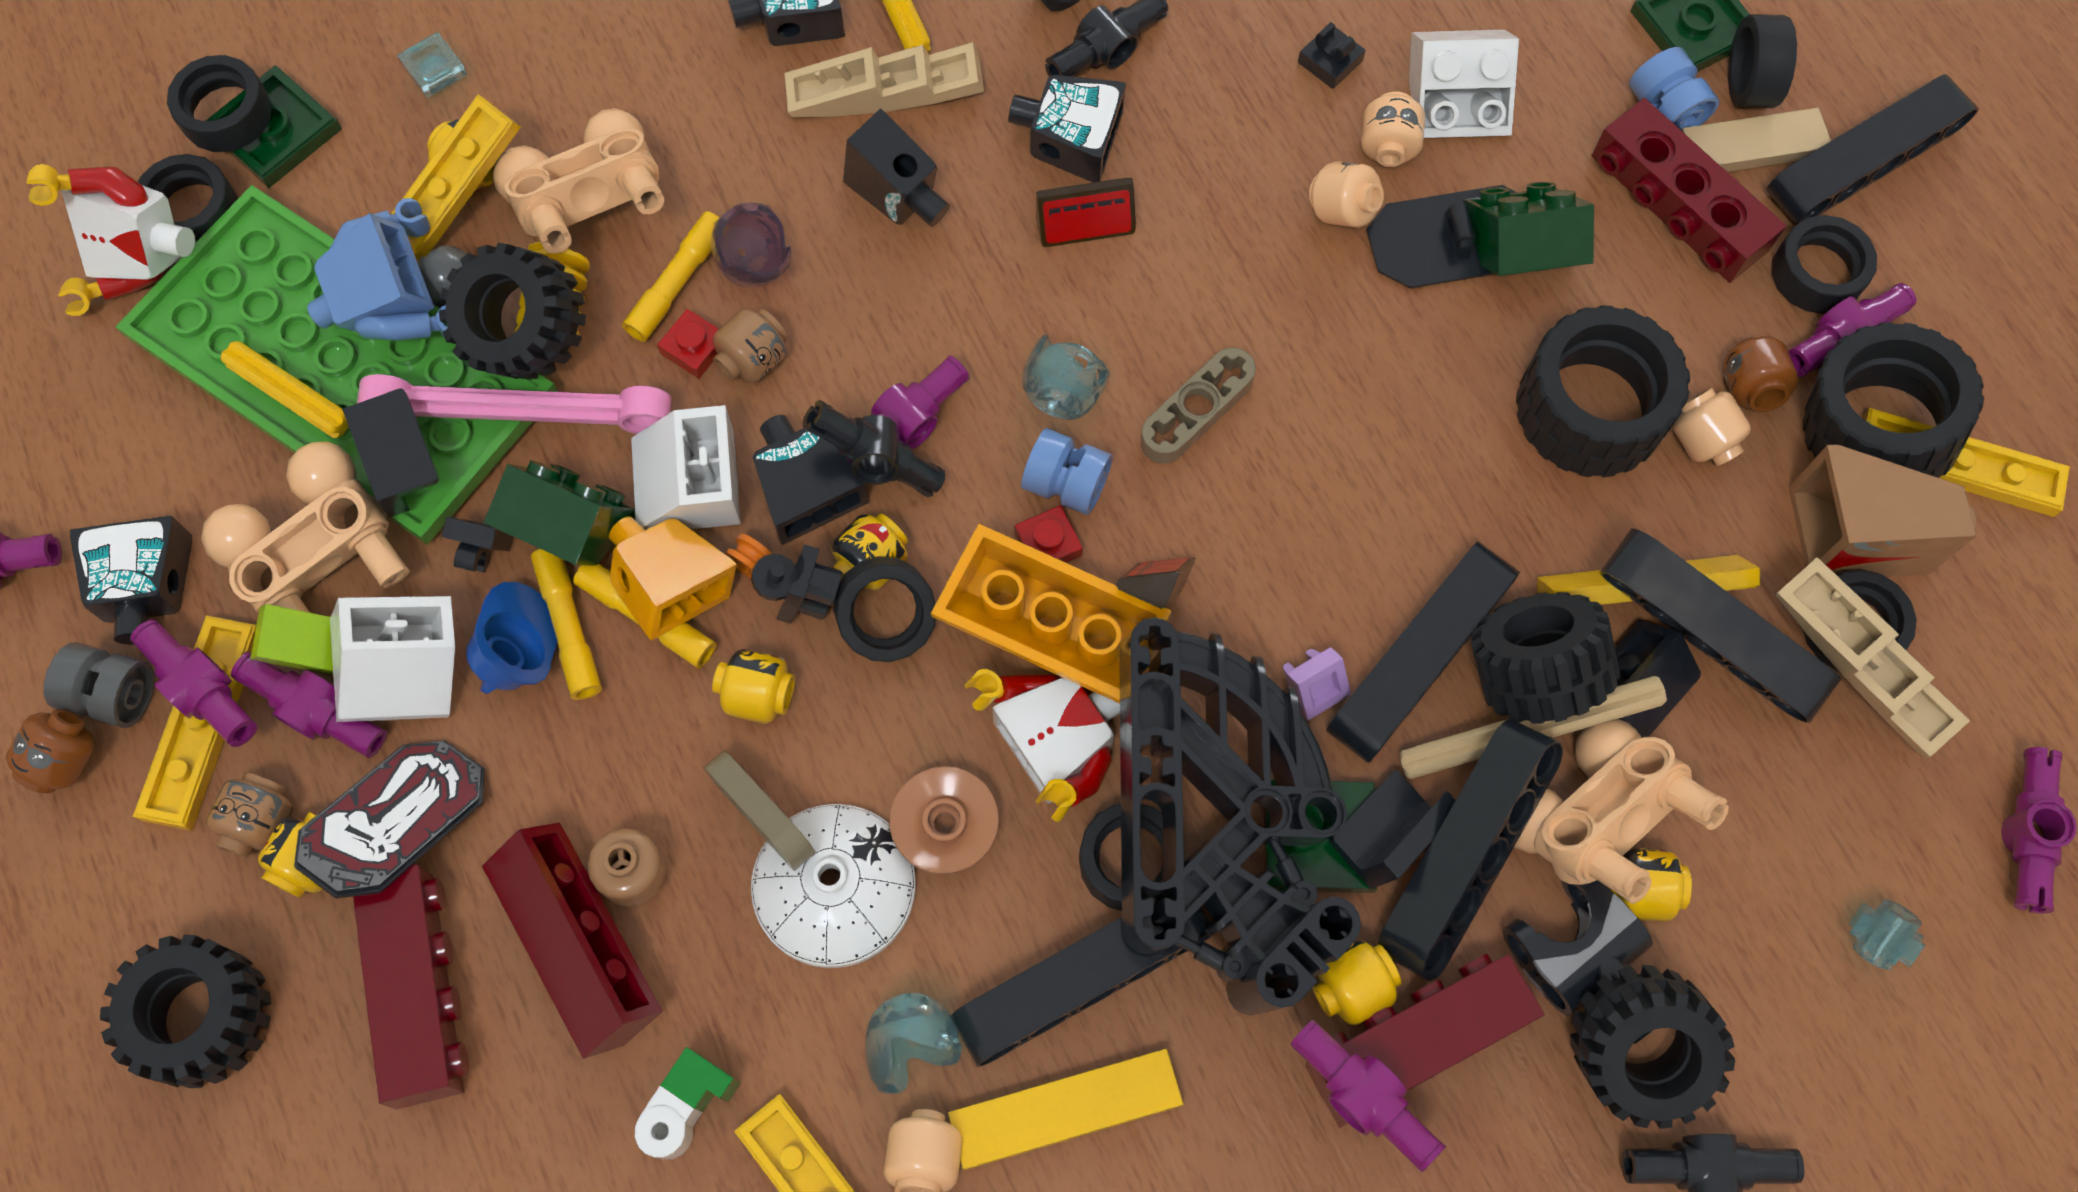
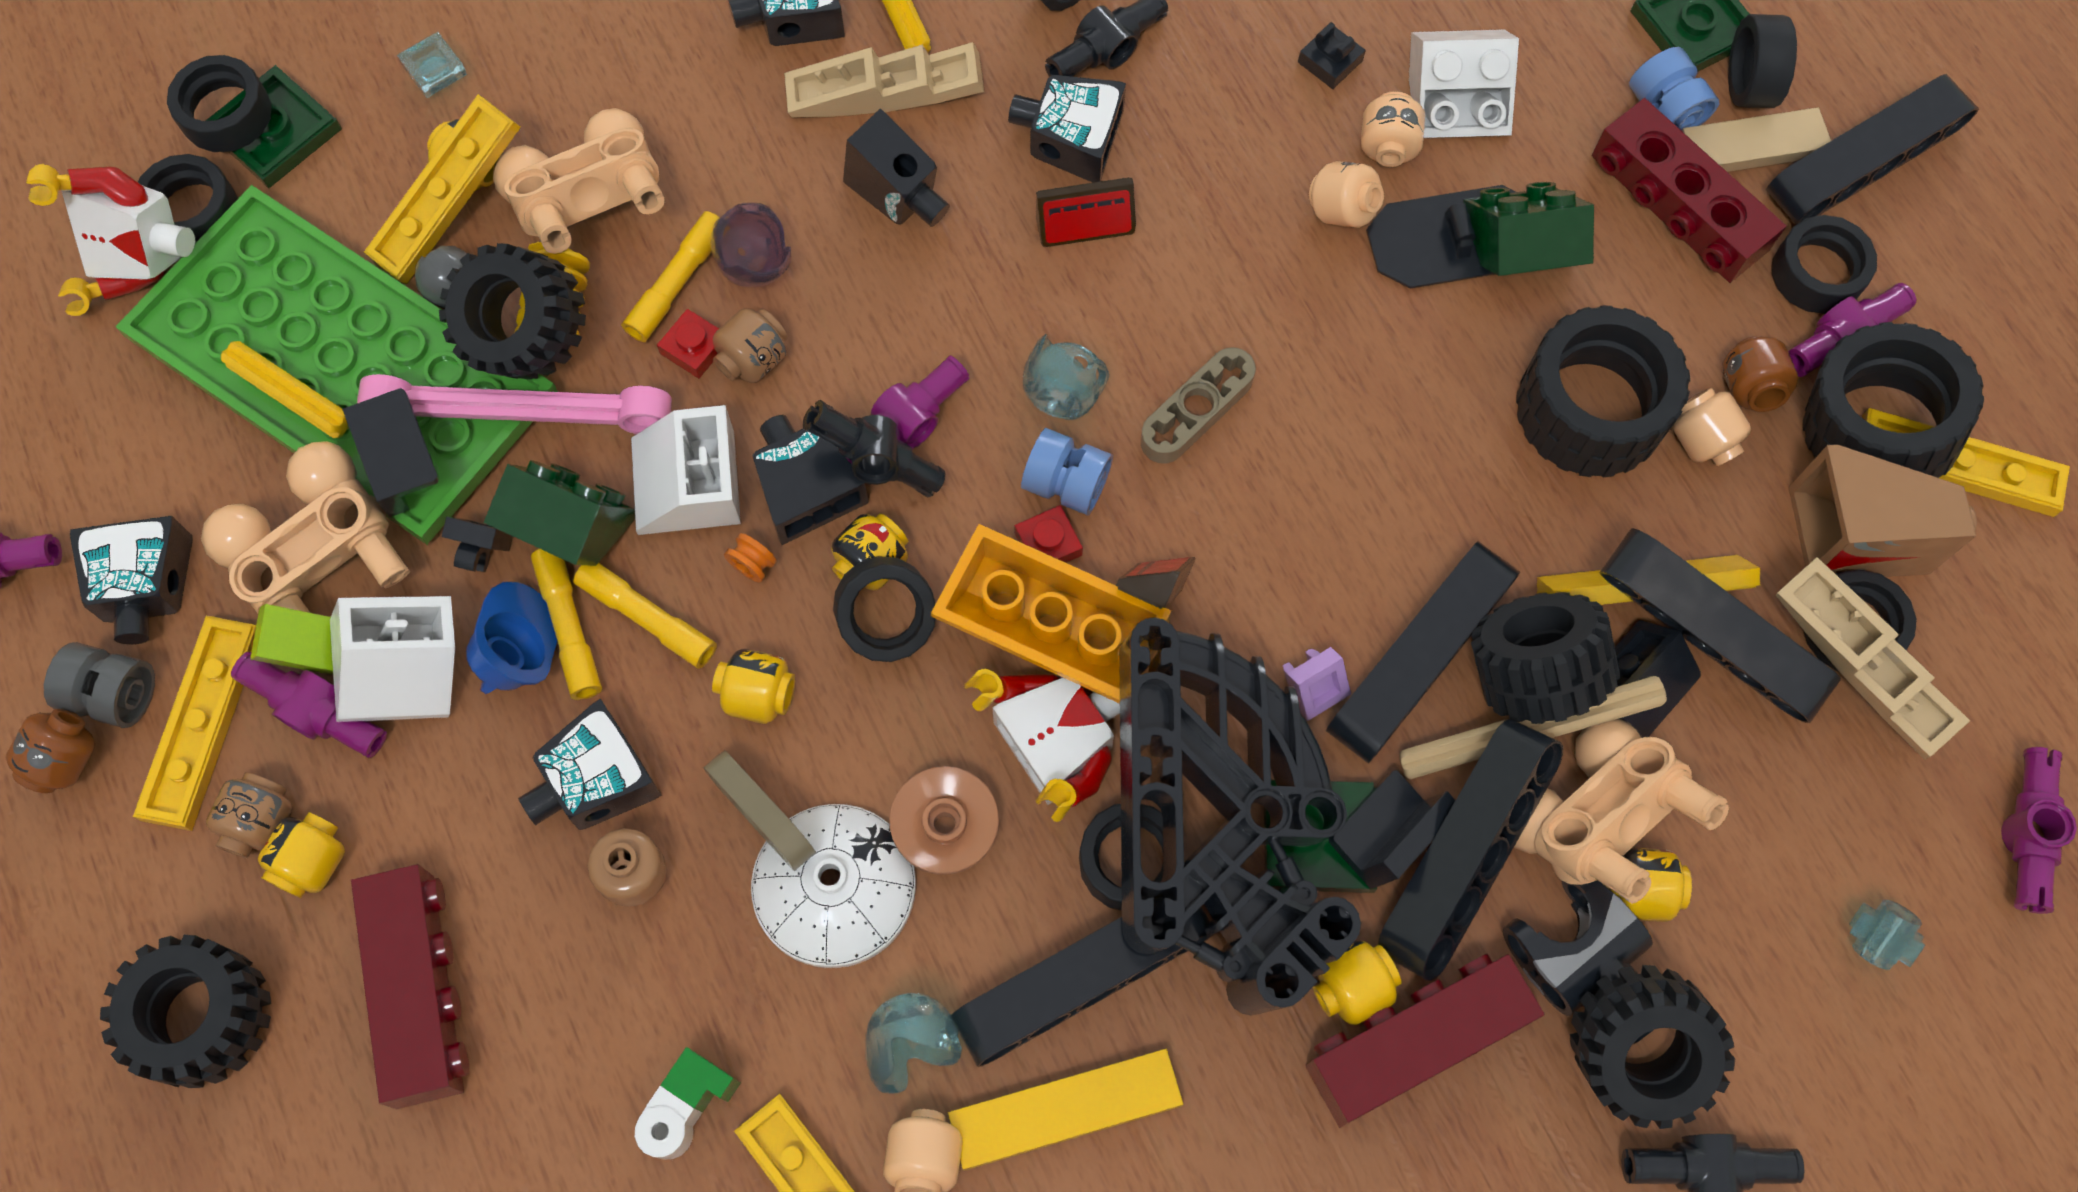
(193, 683): magenta pin -> none
(374, 278): medium blue torso -> none
(389, 819): shield -> none
(571, 939): dark red brick -> none
(588, 773): none -> torso
(667, 573): light orange torso -> none
(803, 586): black hips -> none
(1367, 1095): magenta pin -> none

